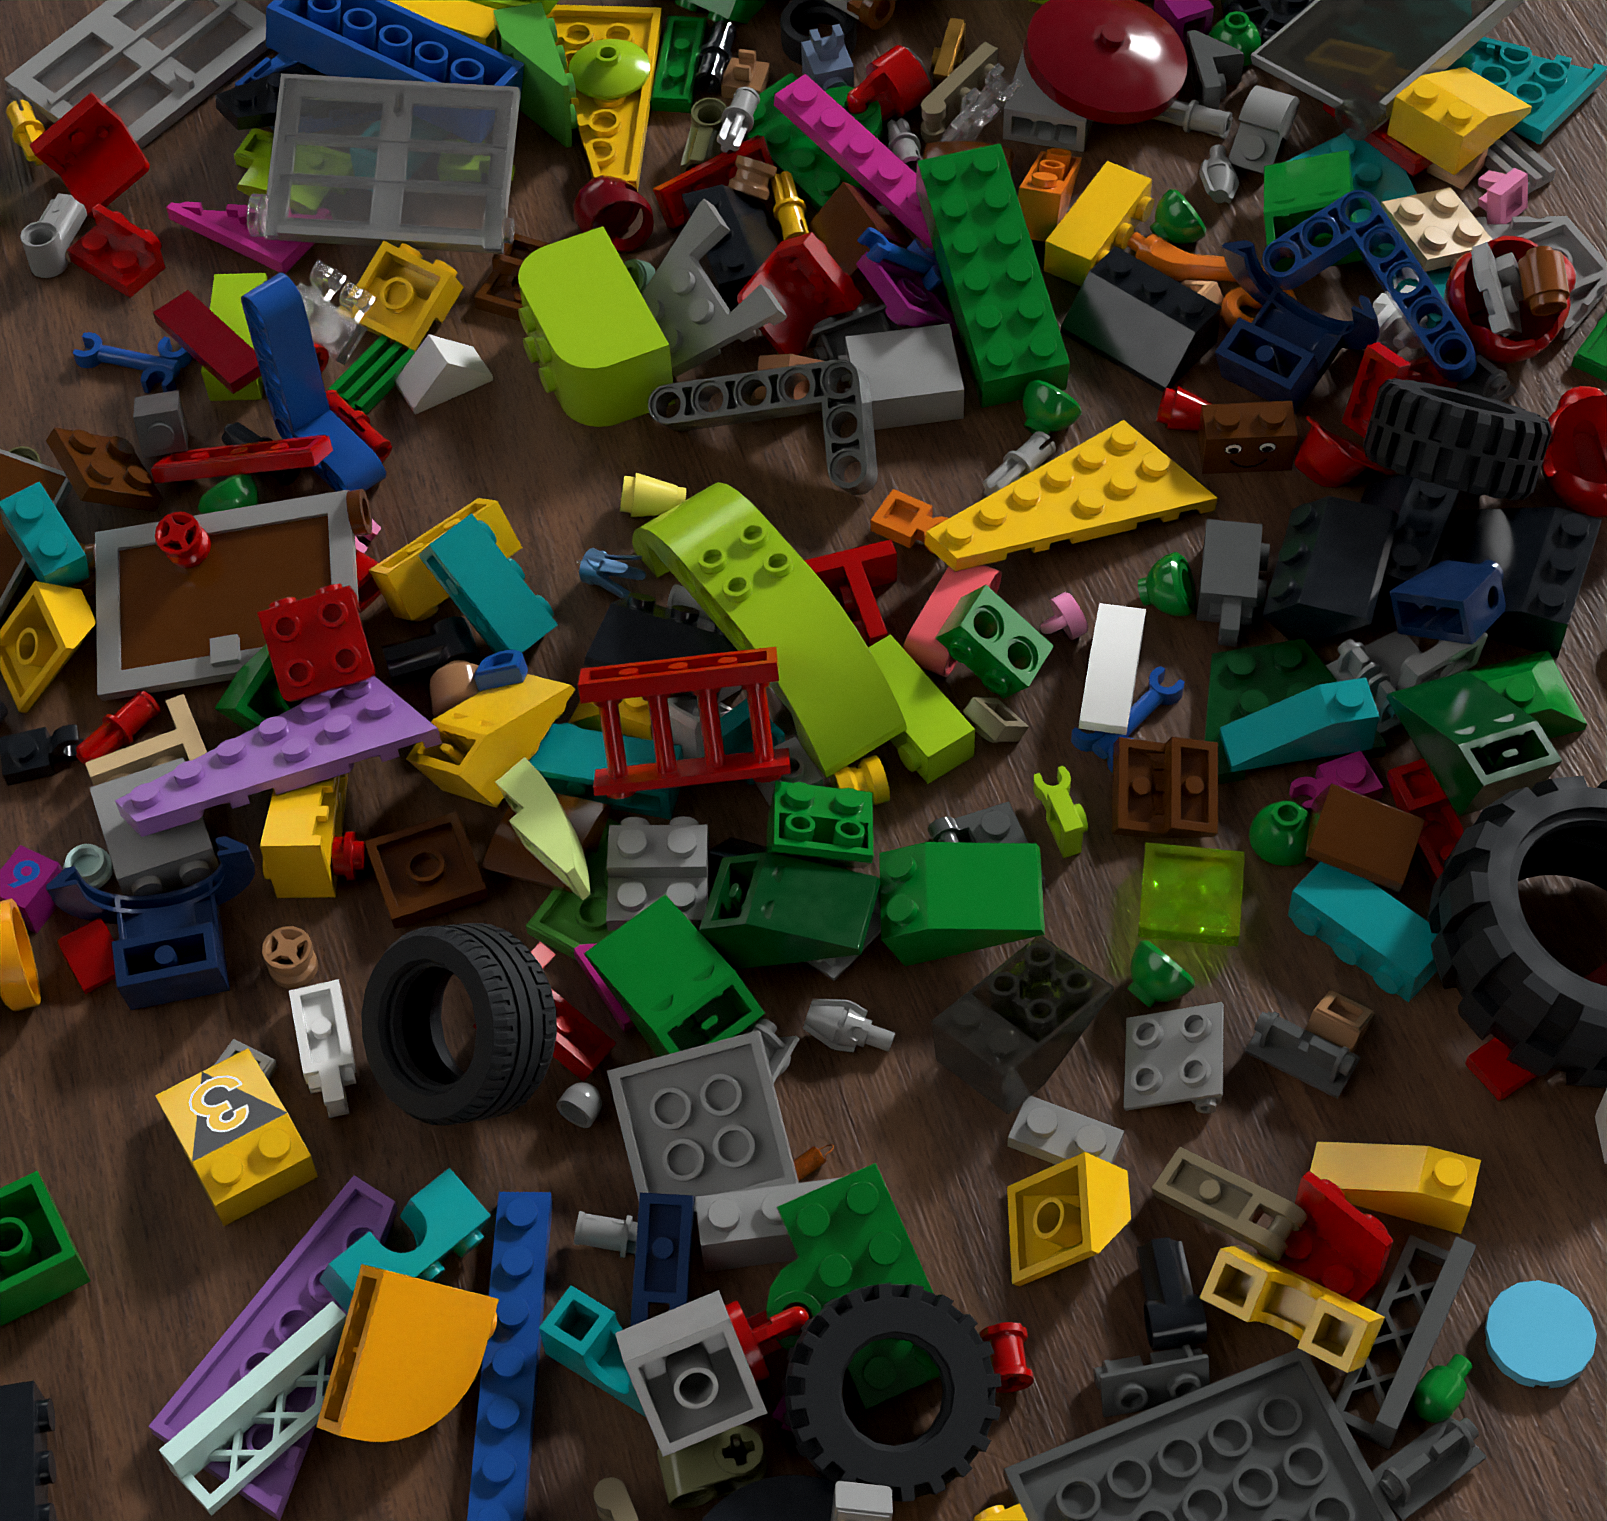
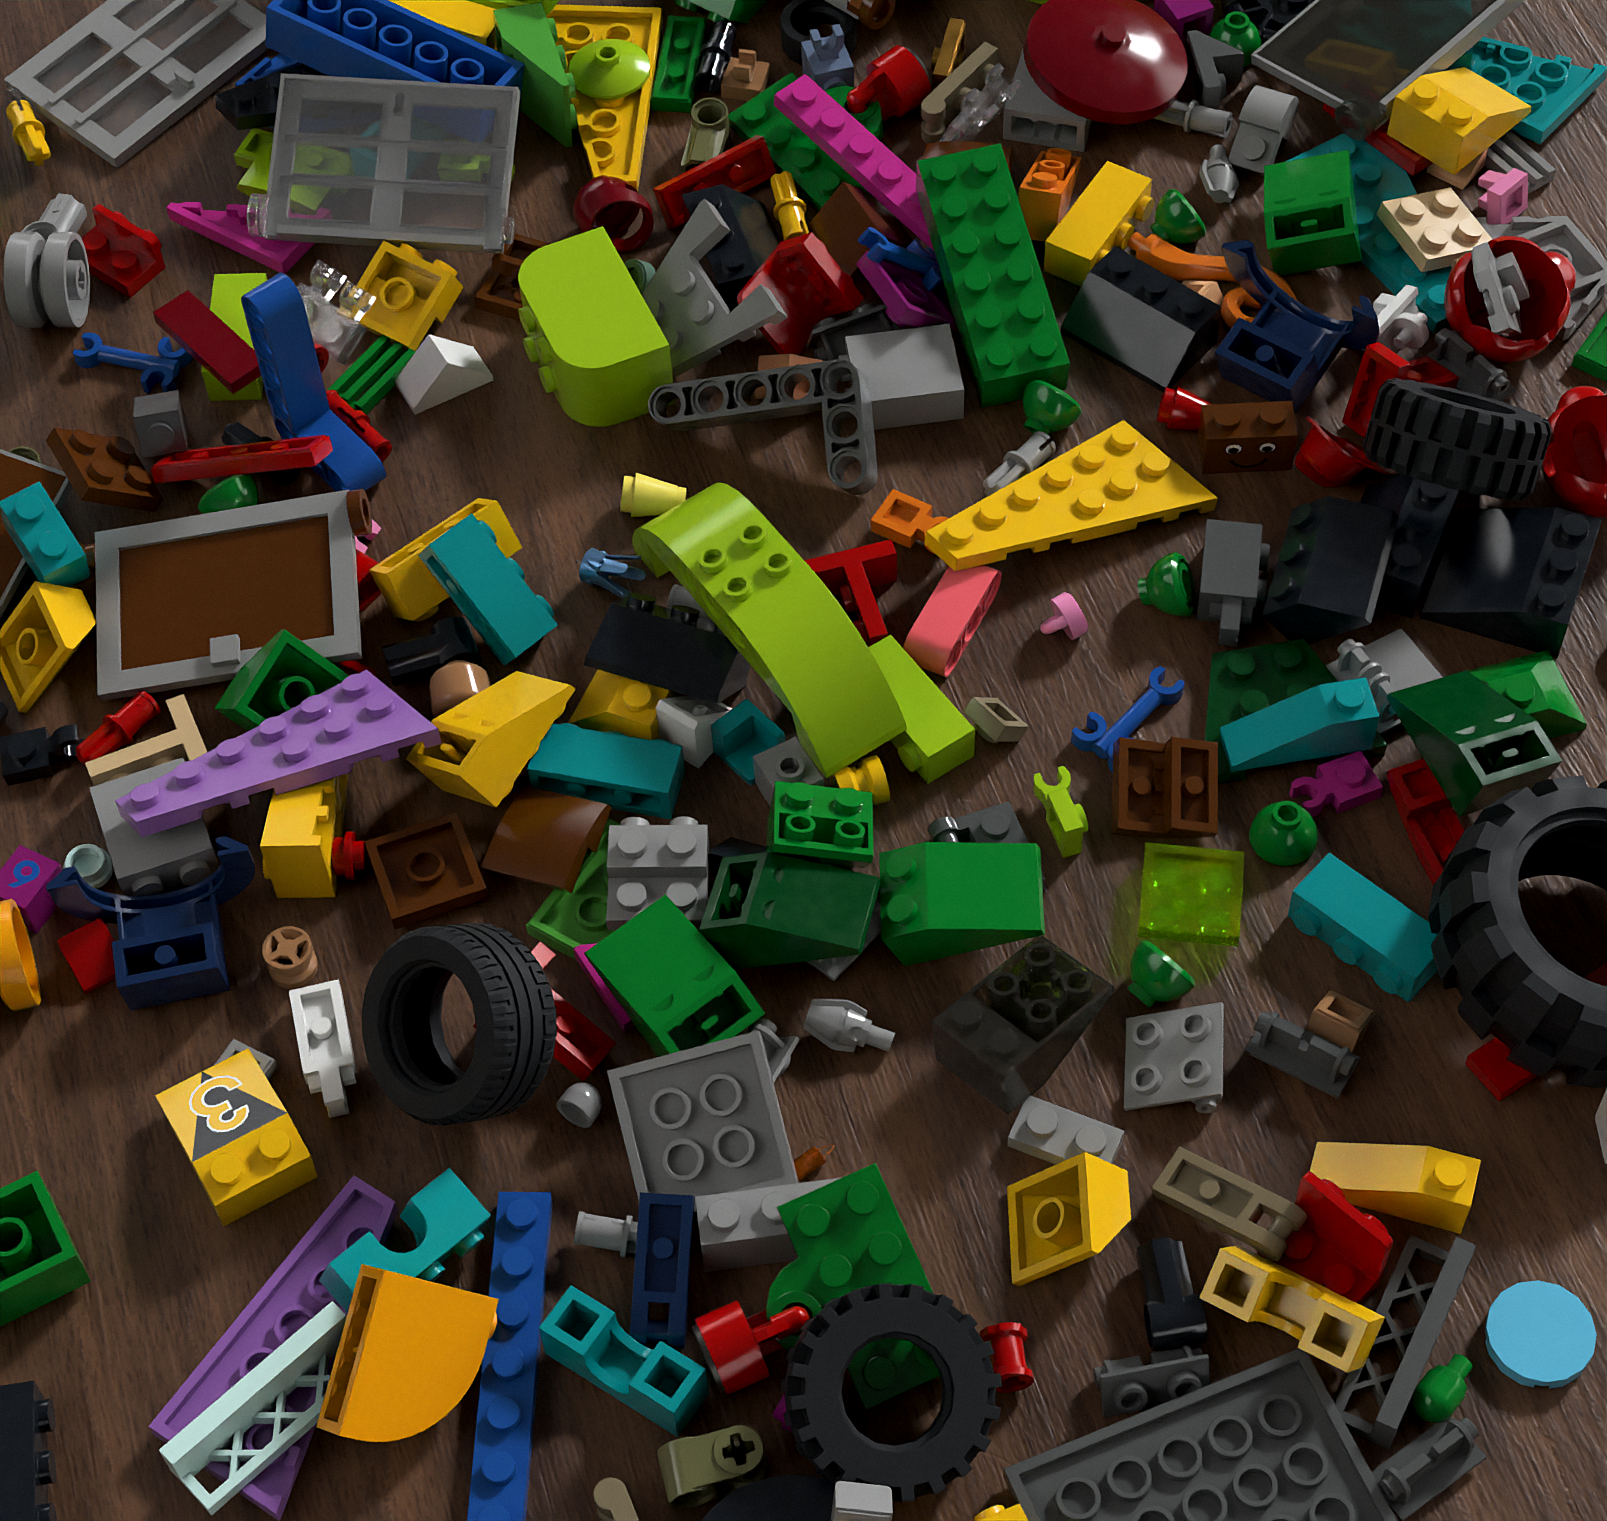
(46, 279): none -> light grey wheel
(92, 153): red bracket -> none
(174, 531): red wheel -> none
(316, 642): red bracket -> none
(501, 670): blue tile -> none
(545, 826): yellowish green slope -> none
(690, 1373): light grey slope -> none
(704, 678): red fence -> none
(738, 119): light grey axle -> none
(752, 177): medium nougat wheel -> none
(903, 143): light grey axle -> none
(994, 642): green brick -> none
(1112, 669): white slope -> none
(1362, 836): reddish brown slope -> none
(1388, 272): blue beam -> none
(1439, 661): light grey plate -> none
(1450, 601): dark blue torso -> none
(1544, 281): dark orange brick -> none

